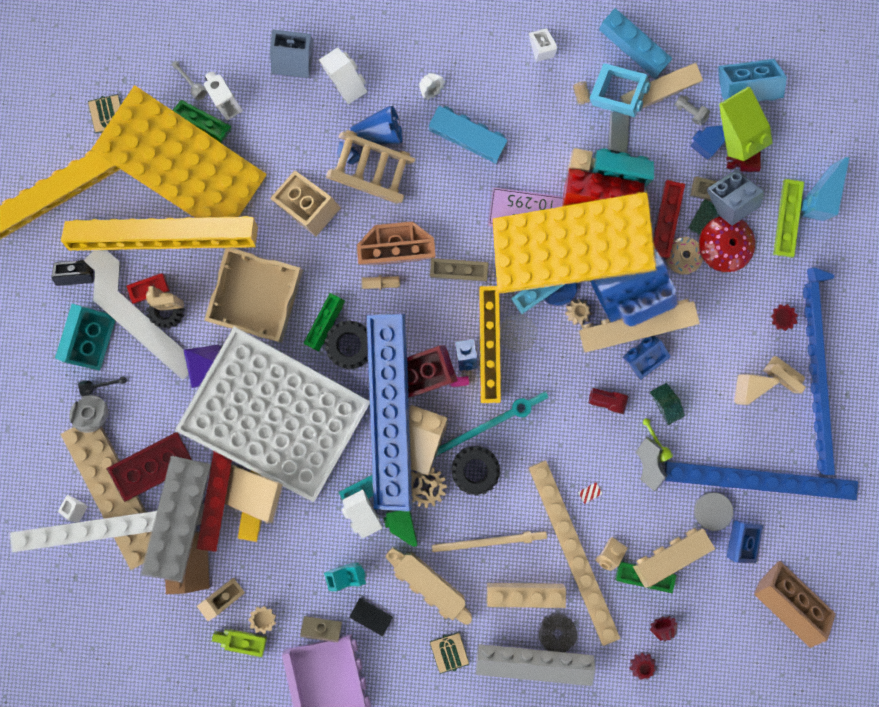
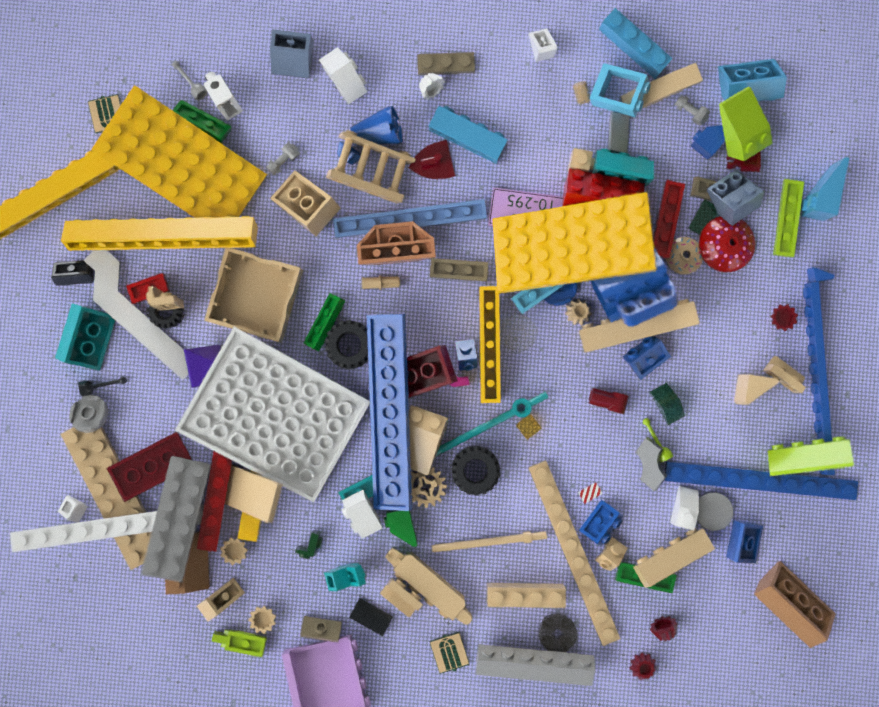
(233, 551): none -> tan piece
(290, 152): none -> light grey bar
(314, 544): none -> dark green bracket
(401, 598): none -> tan bracket
(422, 216): none -> medium blue plate
(434, 162): none -> dark red shield
(446, 63): none -> dark tan plate
(528, 426): none -> clear yellow tile
(601, 523): none -> blue bracket
(685, 508): none -> white slope
(810, 457): none -> lime slope

